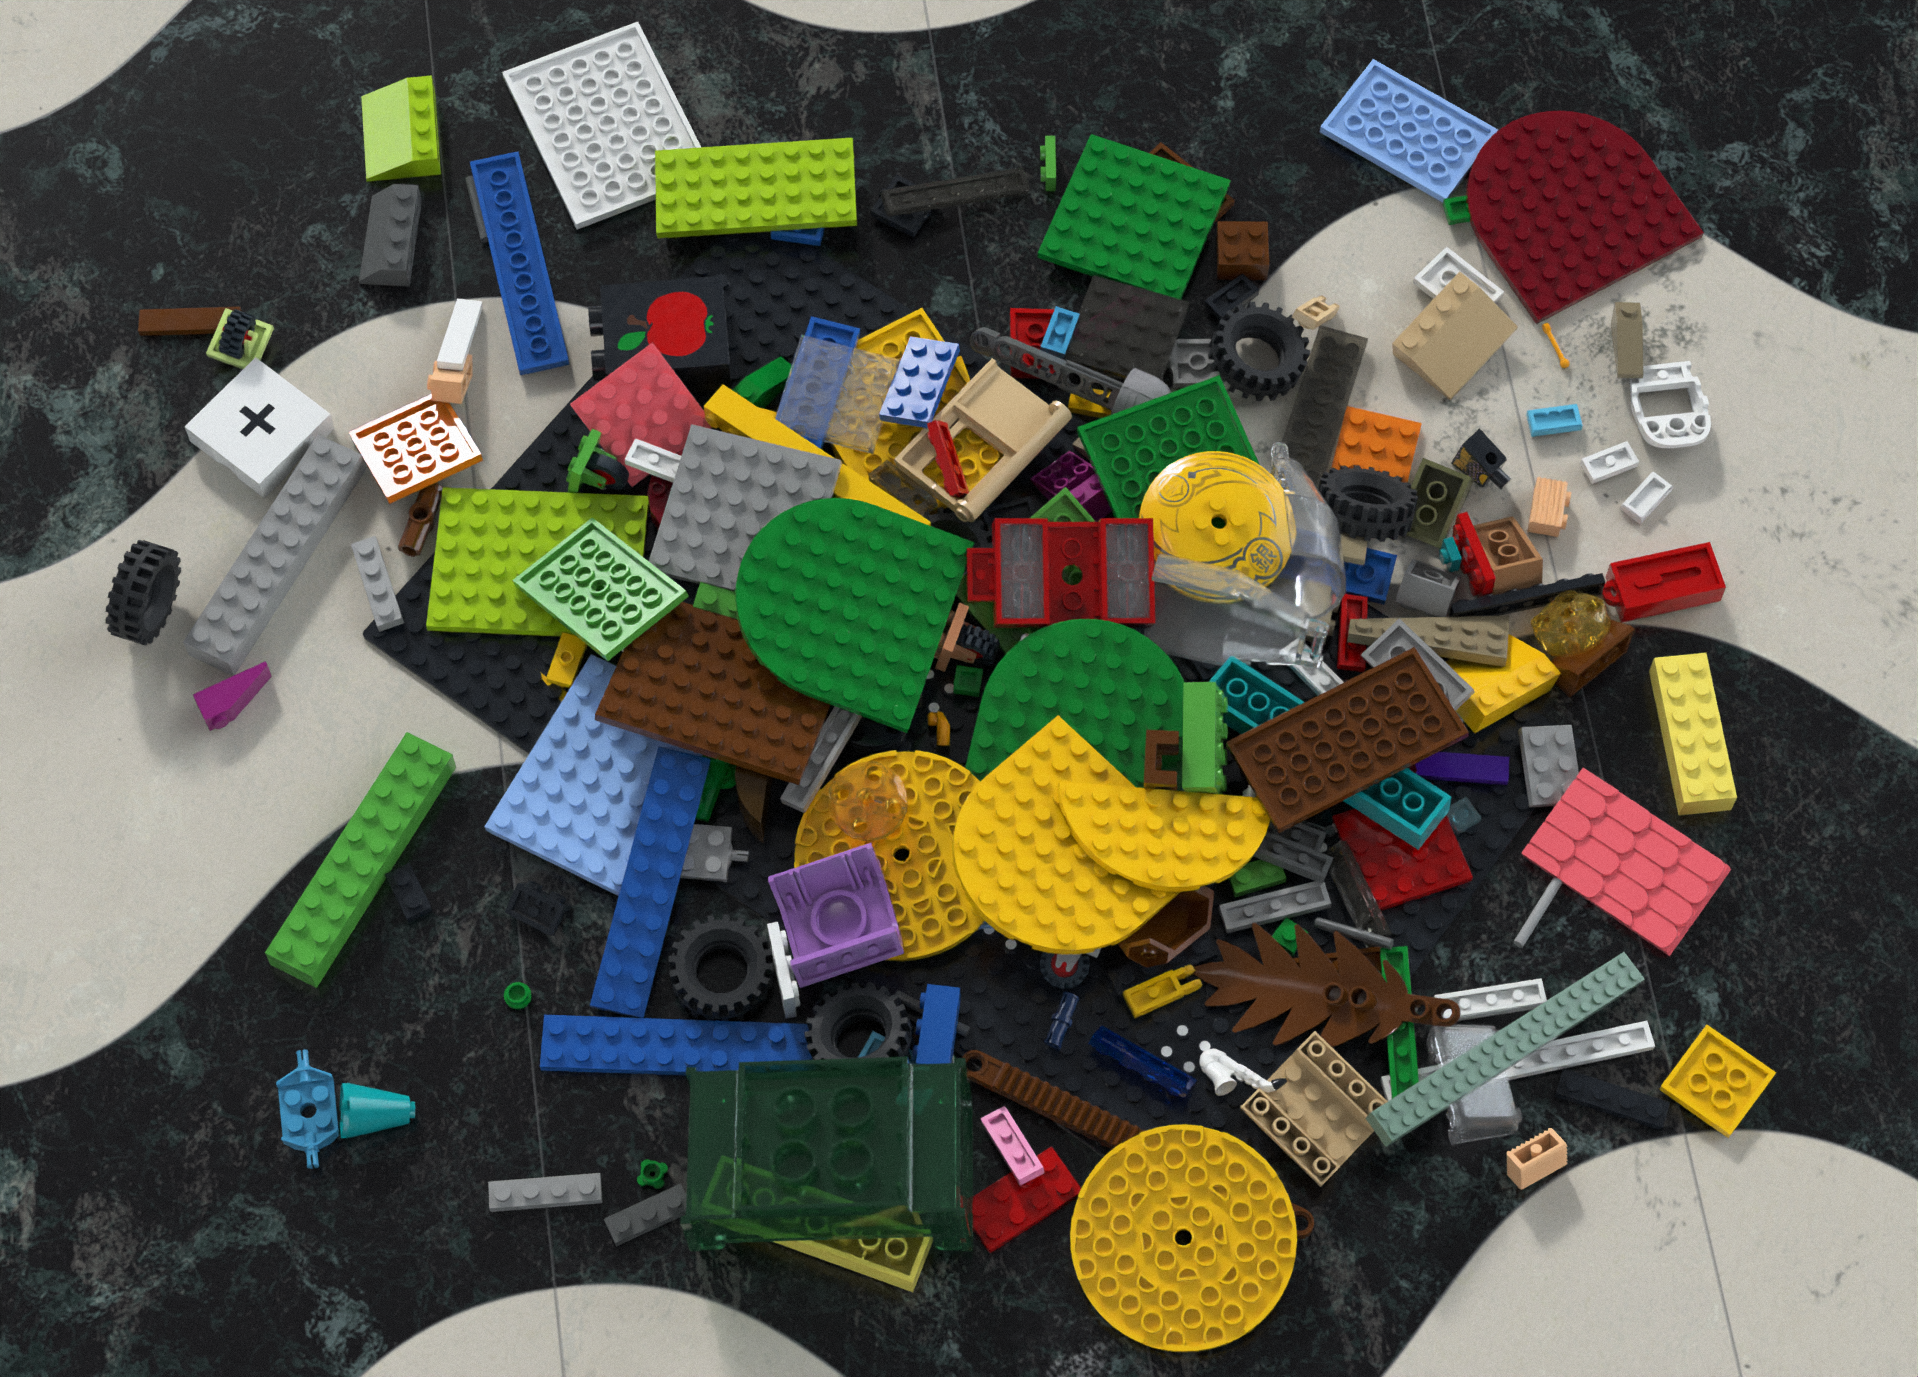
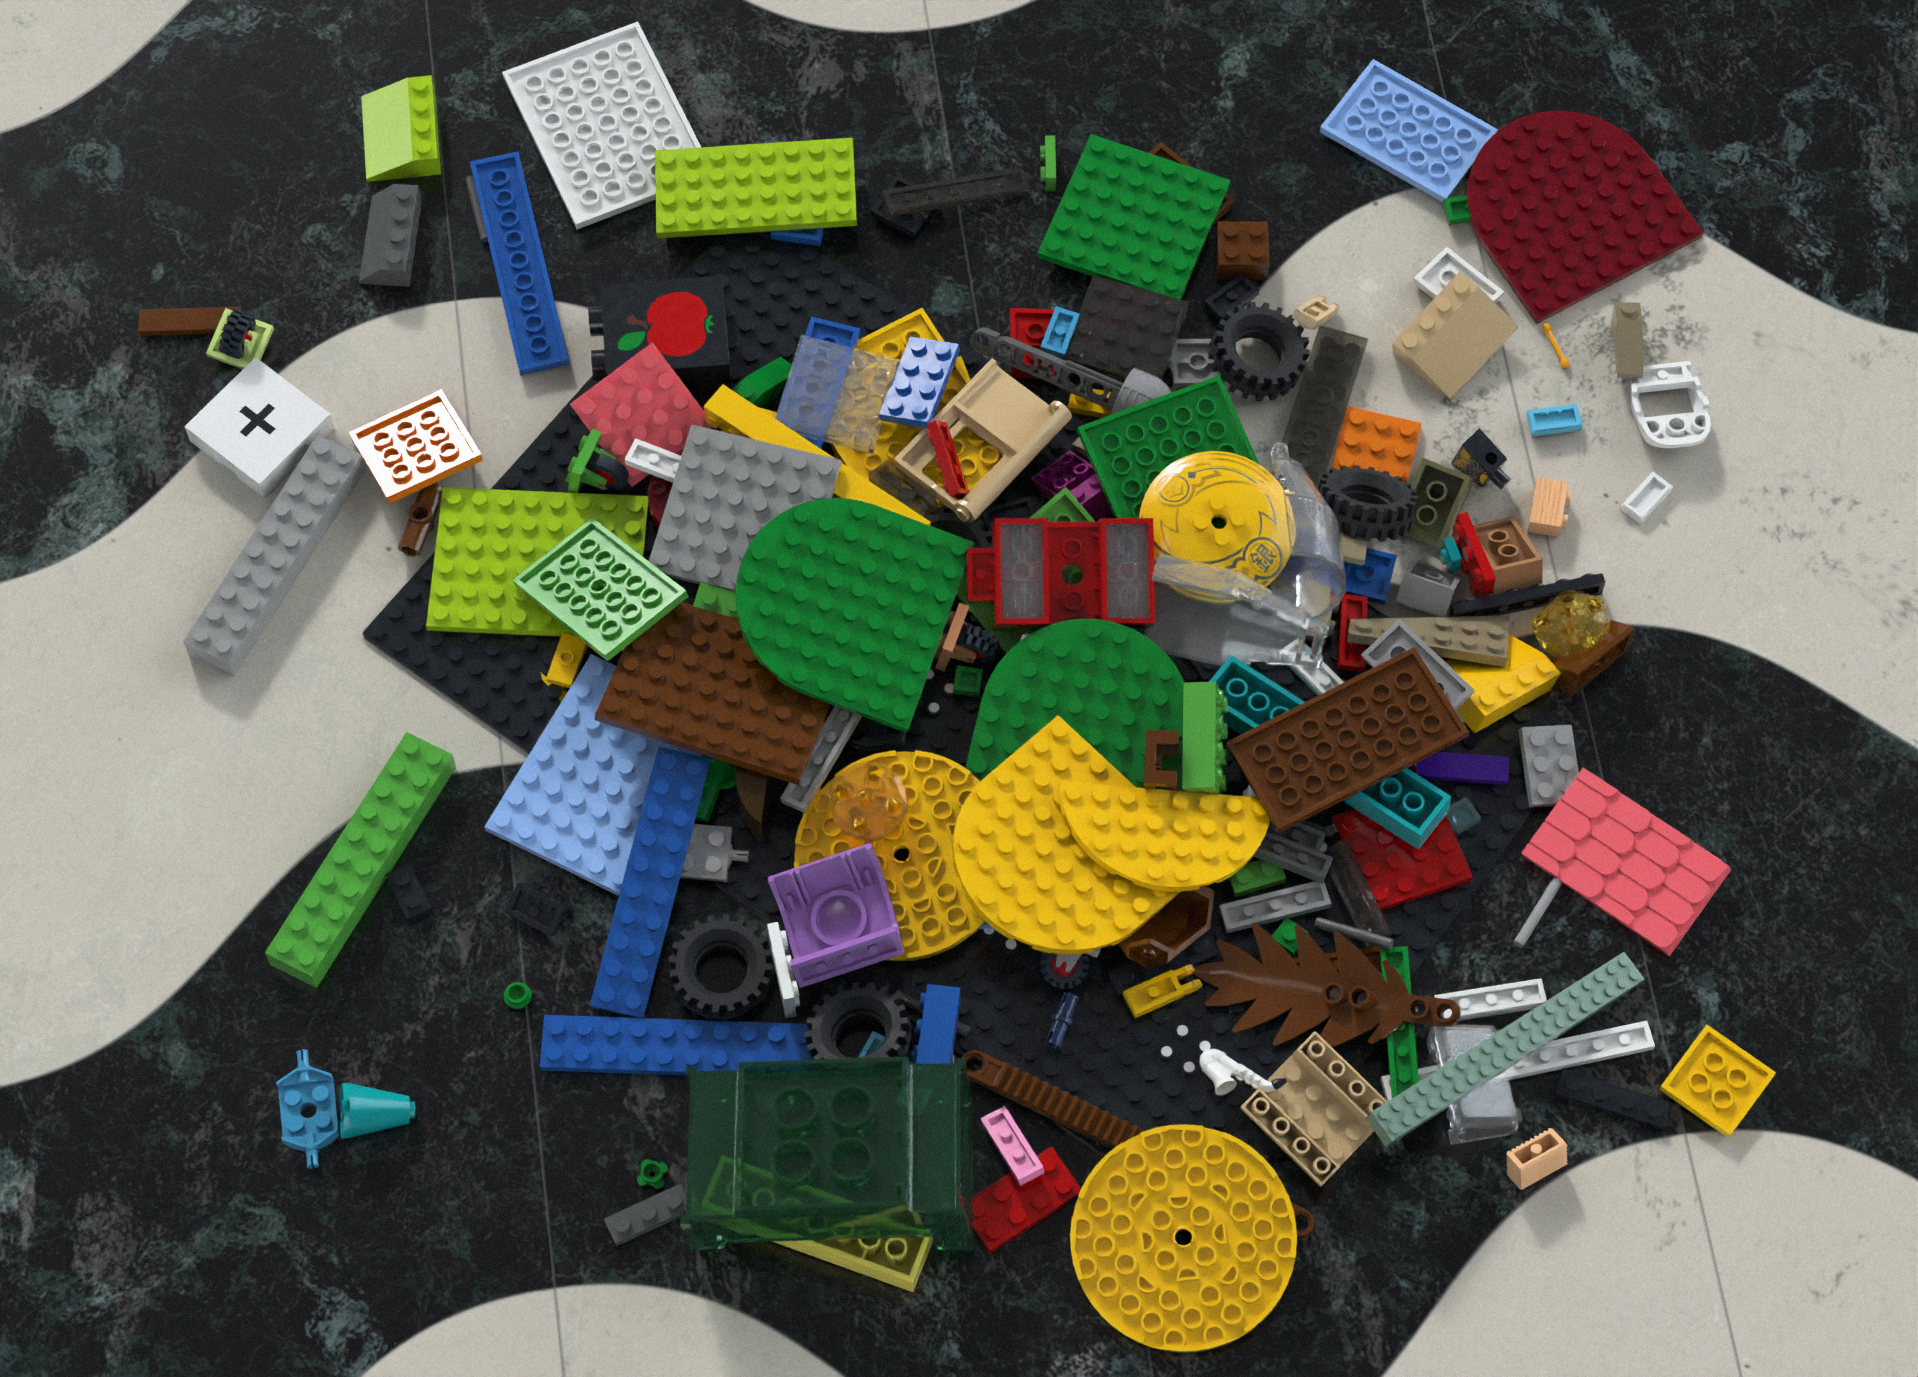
(143, 592): black tyre -> none
(227, 699): magenta slope -> none
(377, 583): light grey plate -> none
(449, 384): light nougat brick -> none
(459, 334): white tile -> none
(545, 1192): light grey plate -> none
(943, 727): light orange arm -> none
(1142, 1061): clear blue plate -> none
(1609, 462): white plate -> none
(1664, 582): red piece -> none
(1692, 734): light yellow brick -> none

